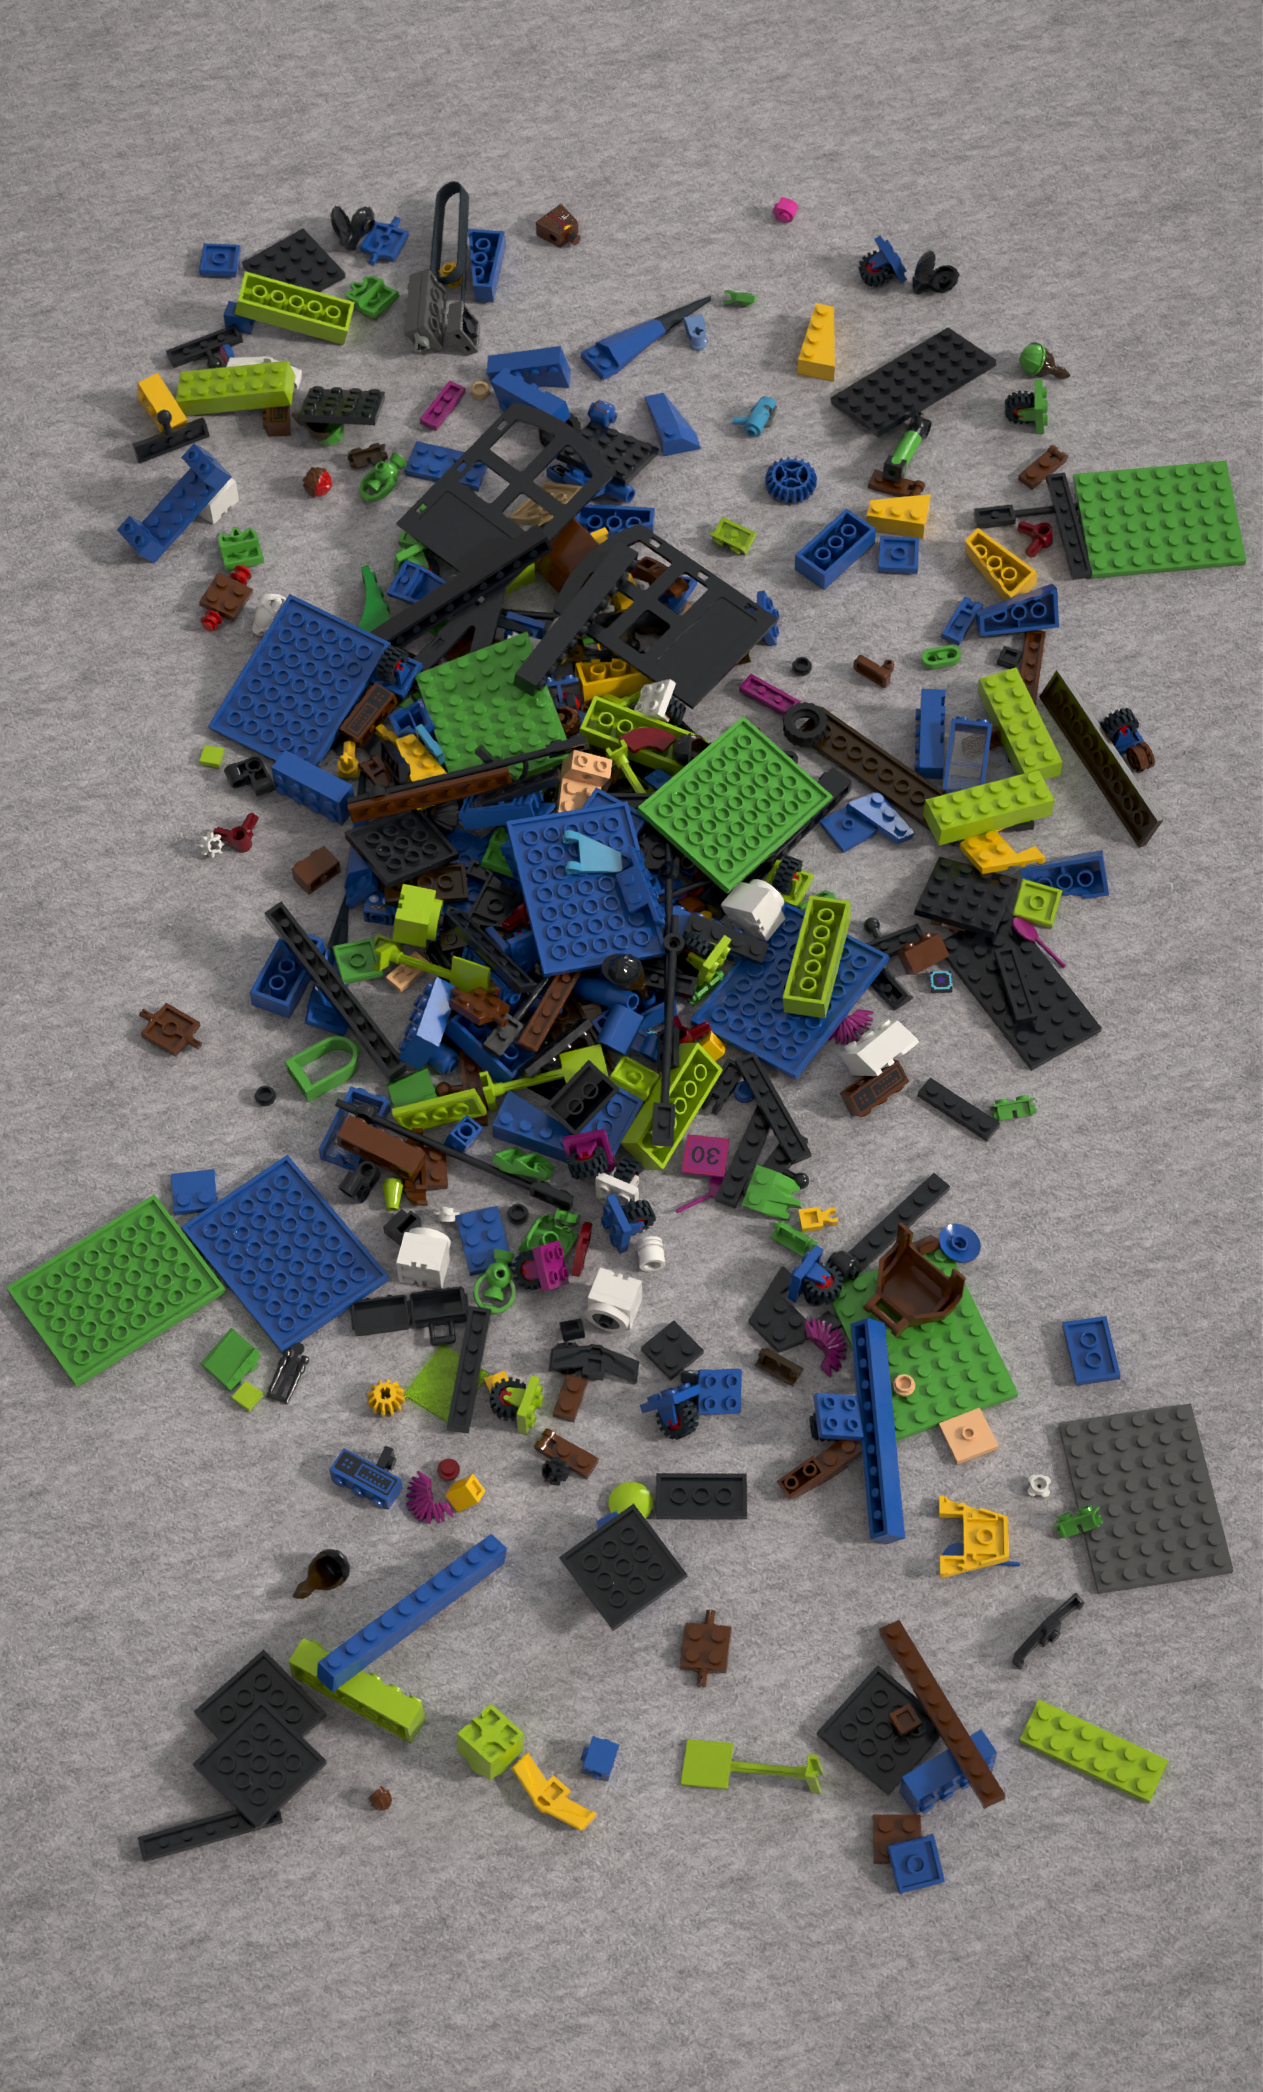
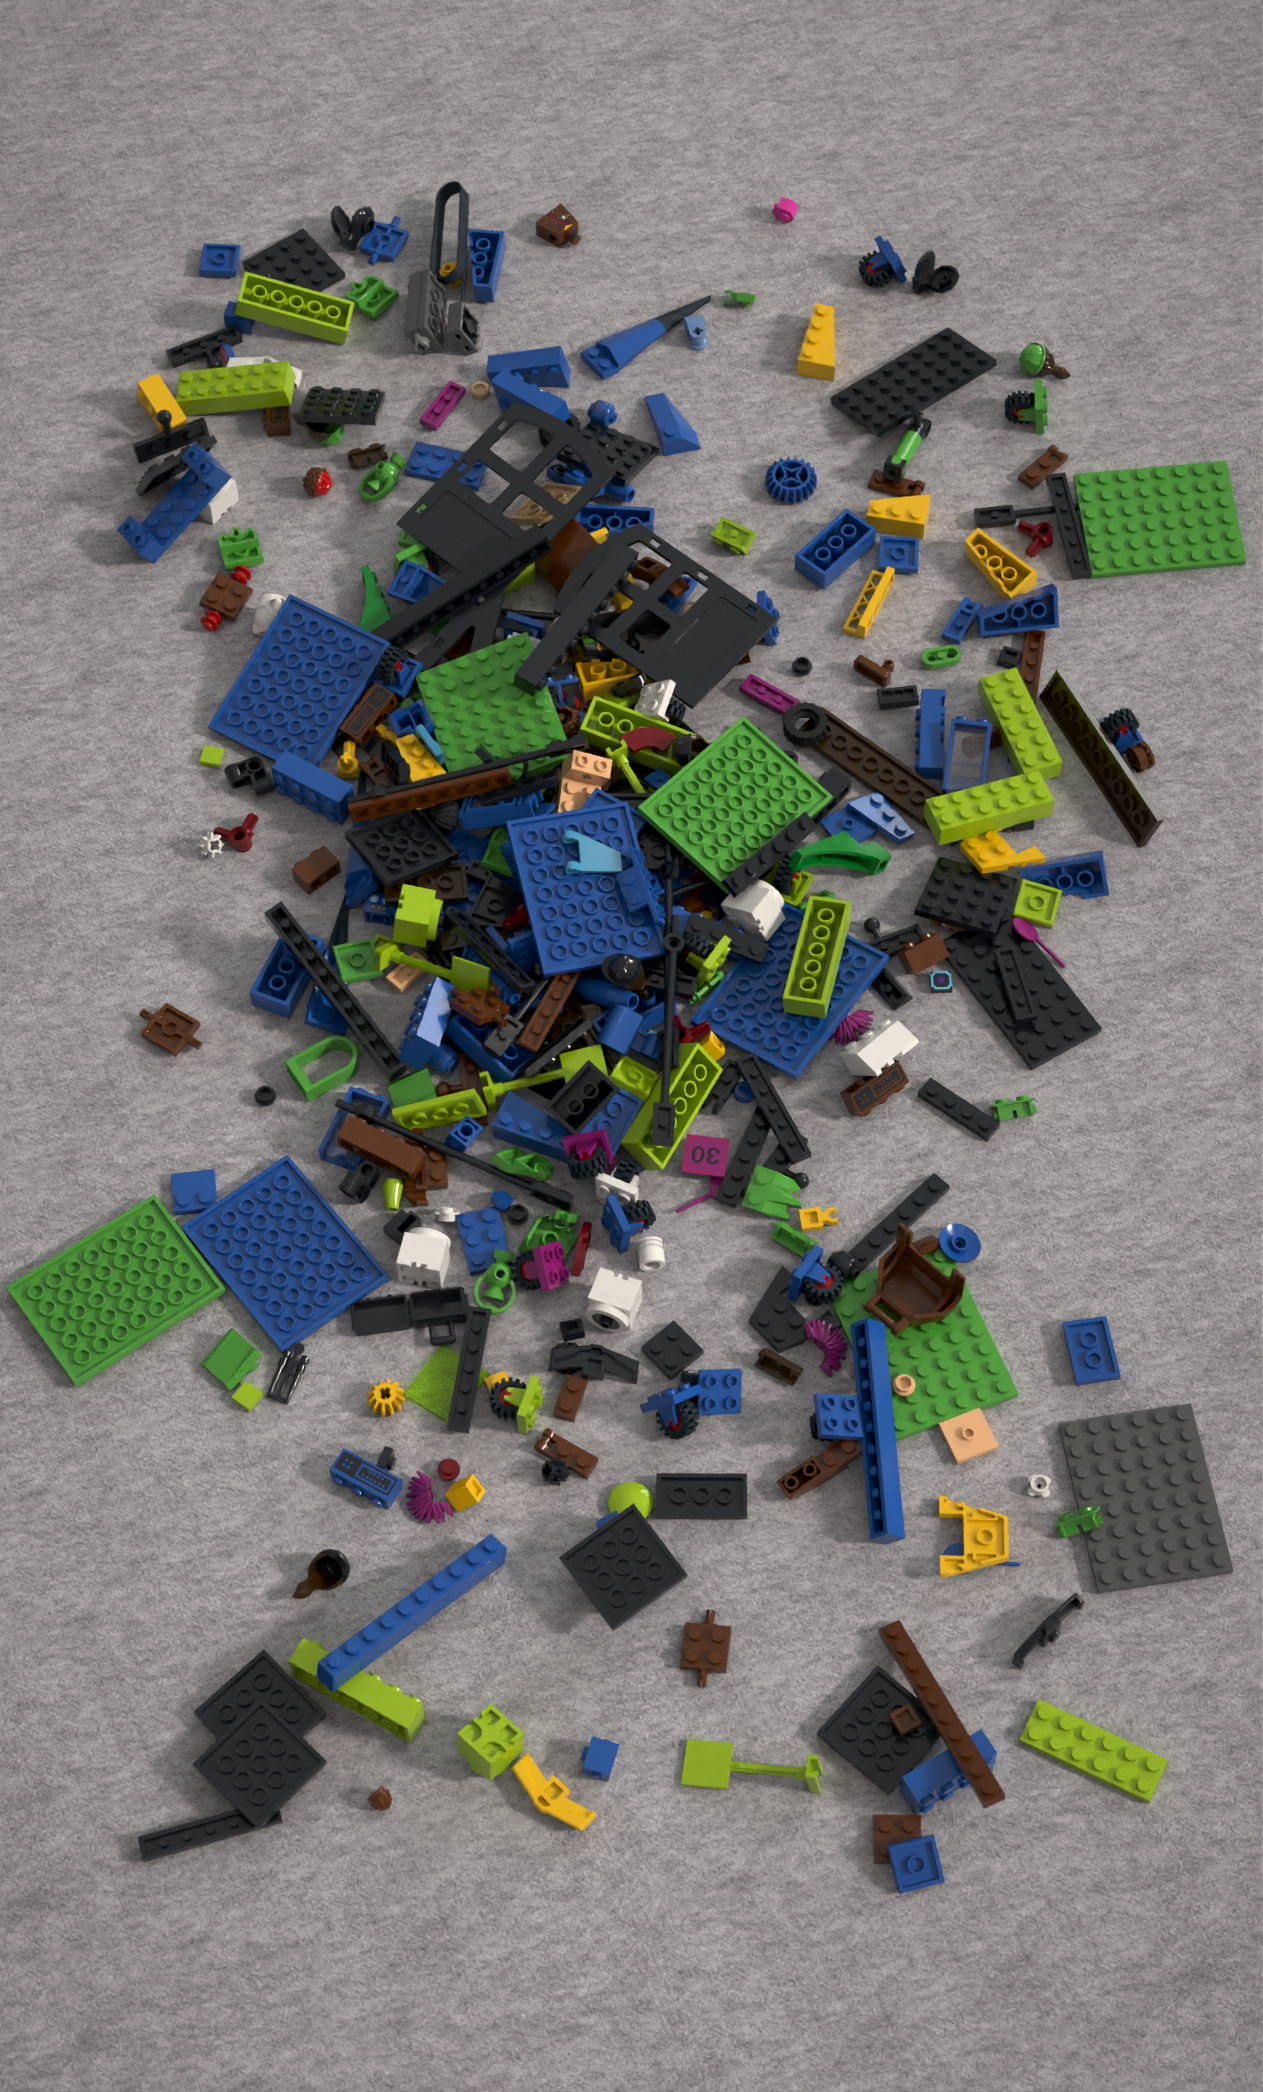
(170, 467): none -> black plate
(501, 1200): none -> blue tile
(623, 687): none -> black plate
(760, 418): dark azure piece -> none
(769, 854): none -> black plate
(843, 852): none -> green arch
(873, 605): none -> yellow fence
(897, 697): none -> black plate

